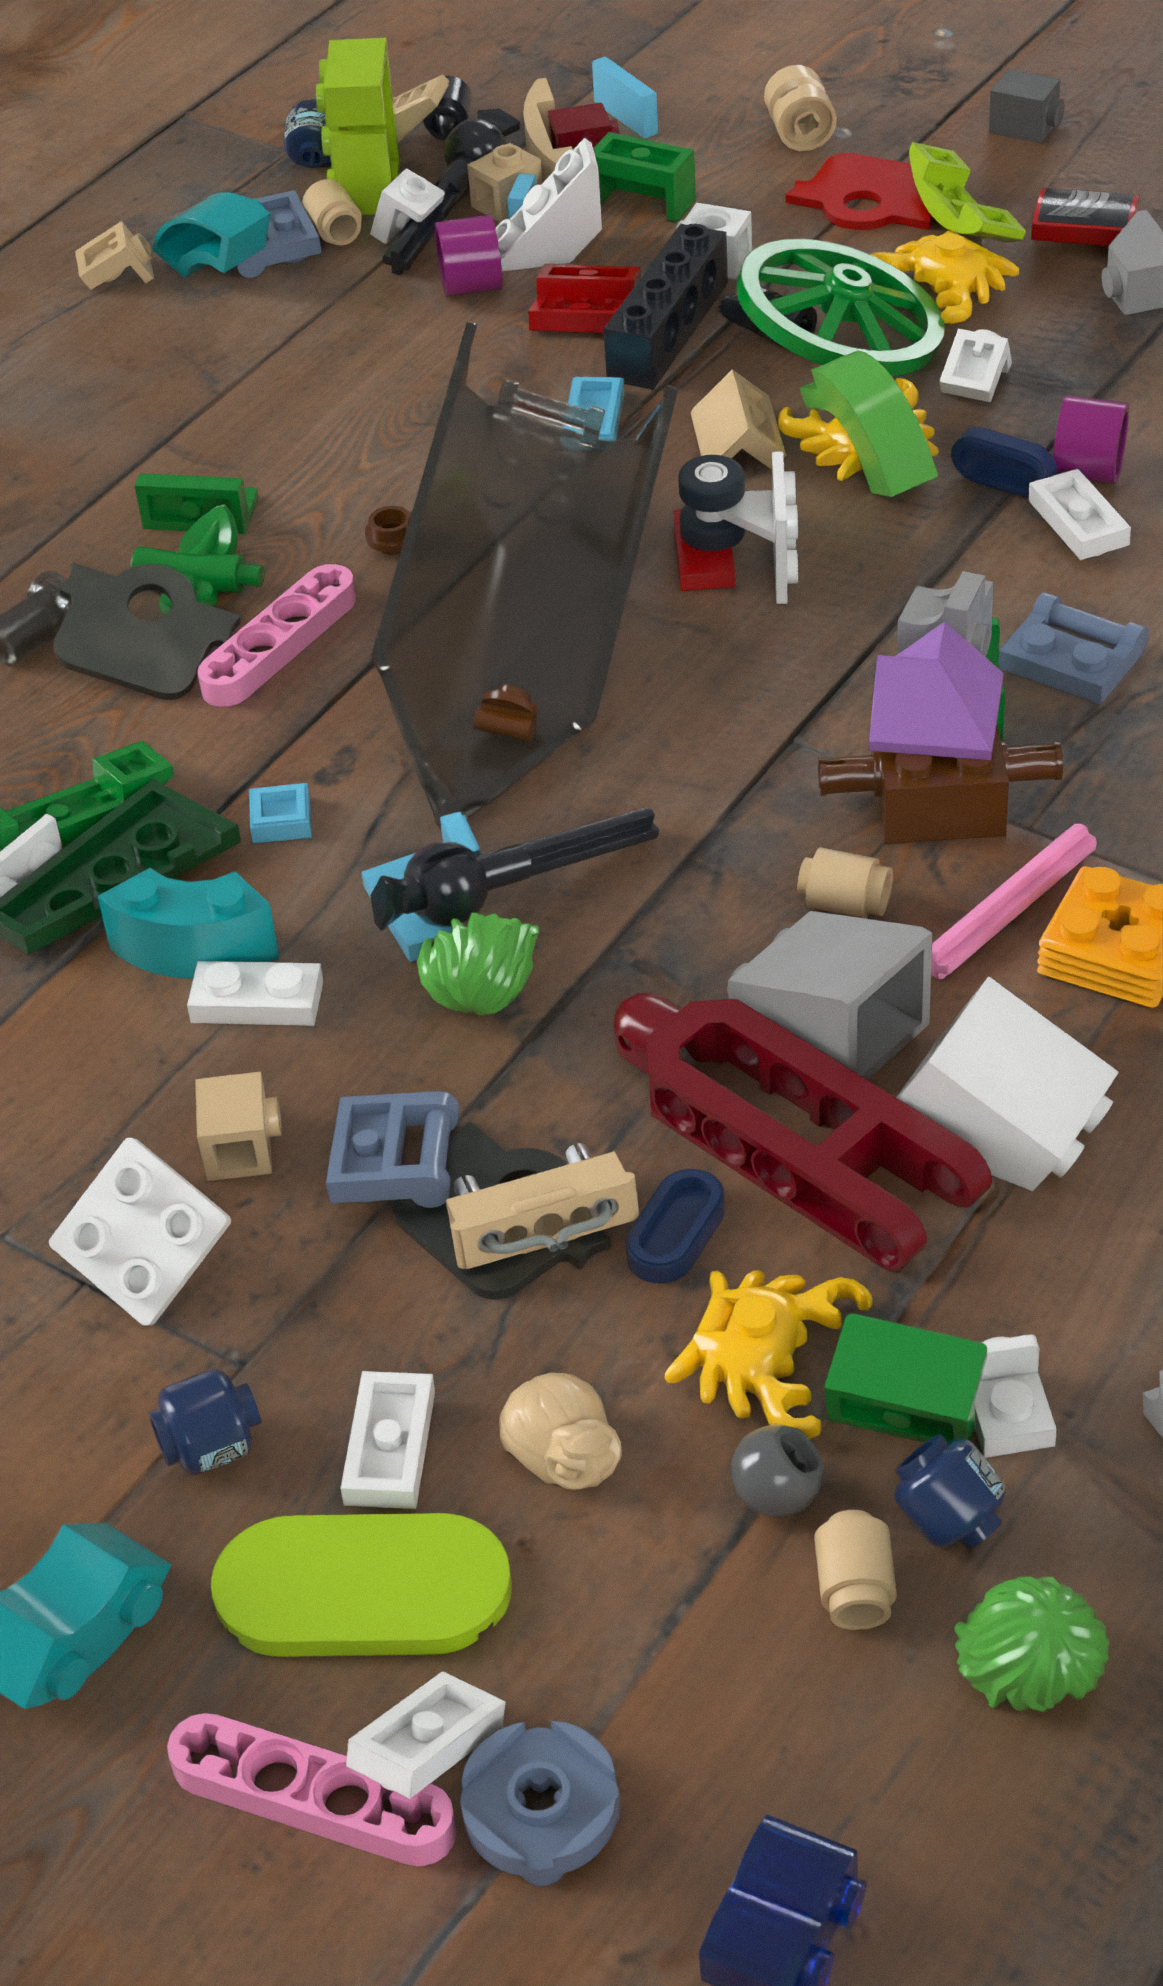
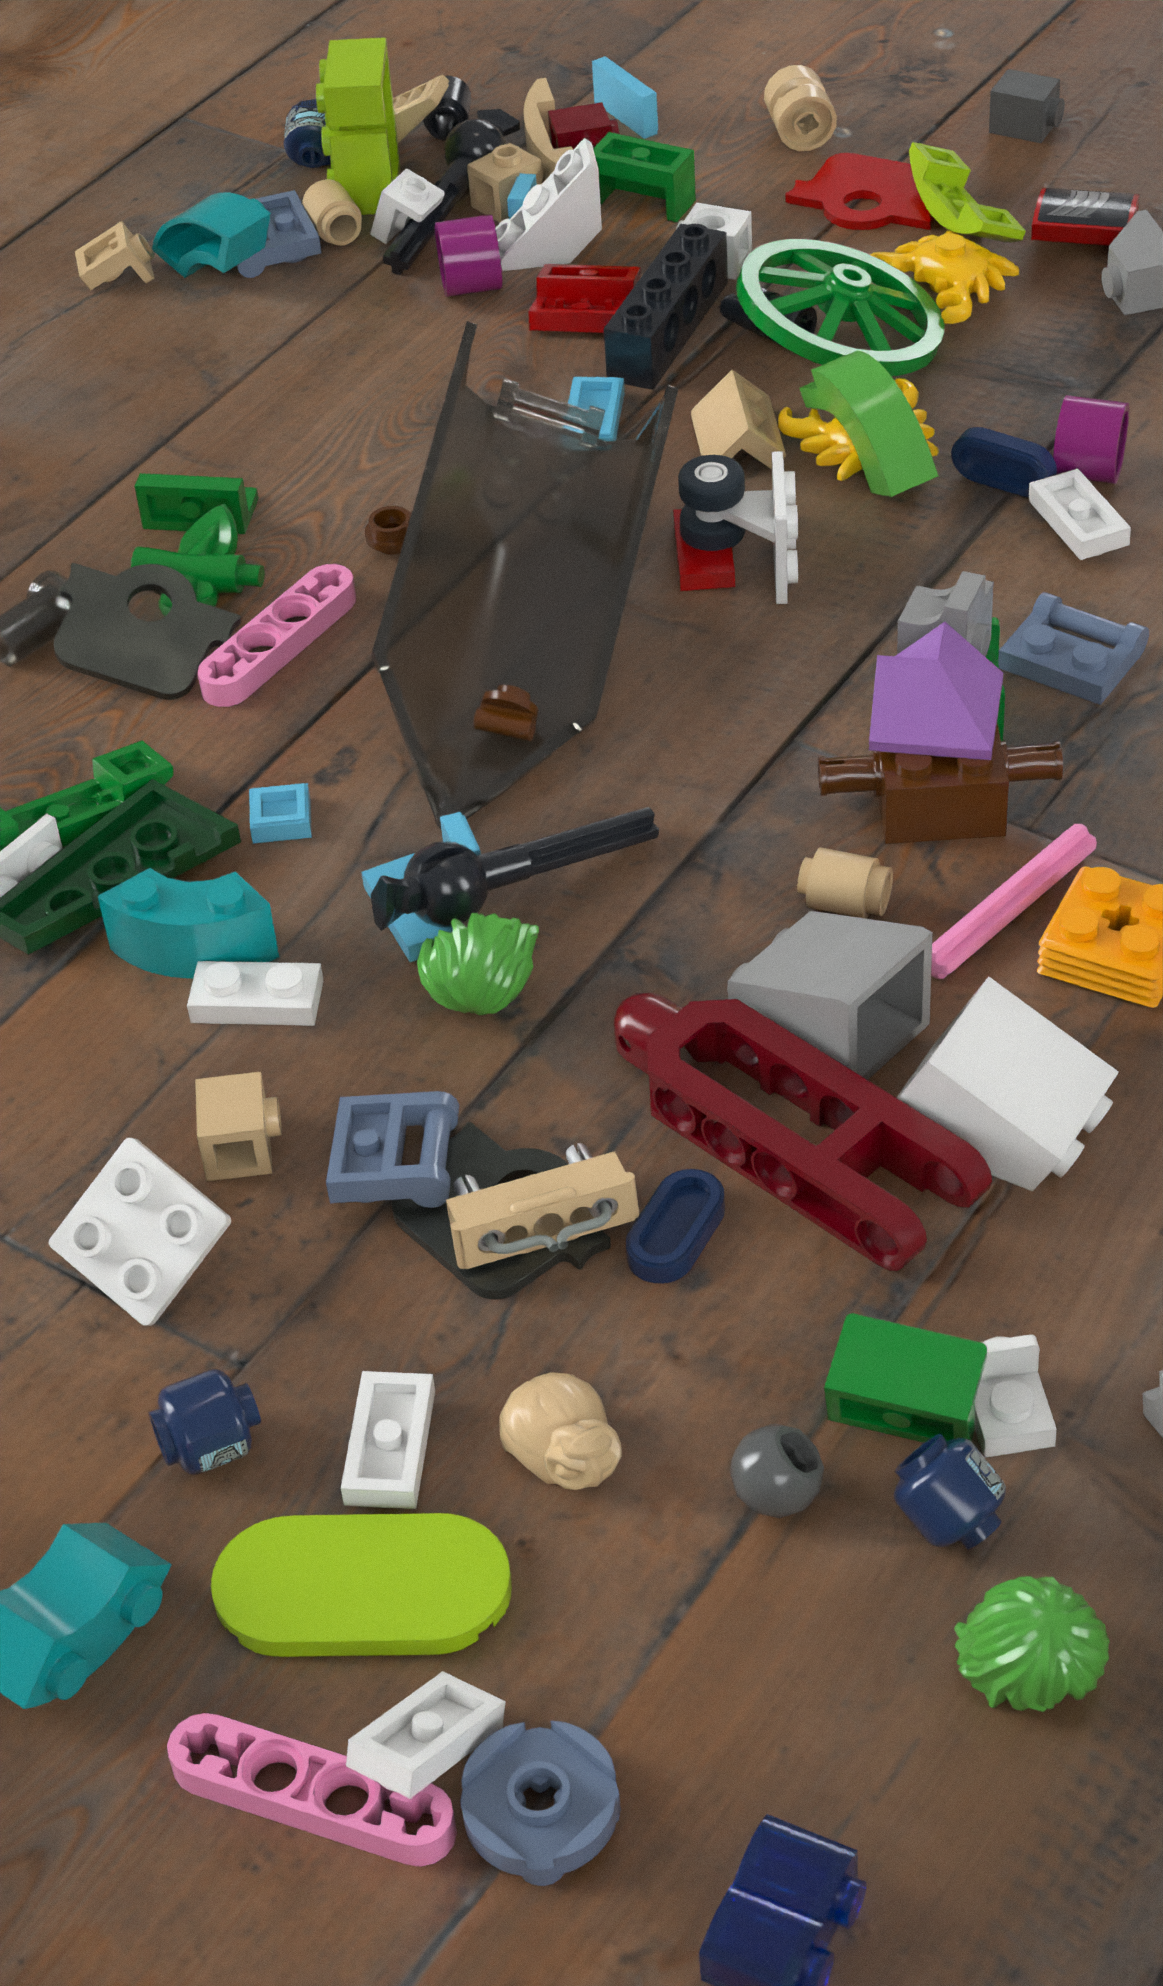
(752, 1337): yellow animal -> none
(855, 1569): tan brick -> none
(975, 364): white bracket -> none

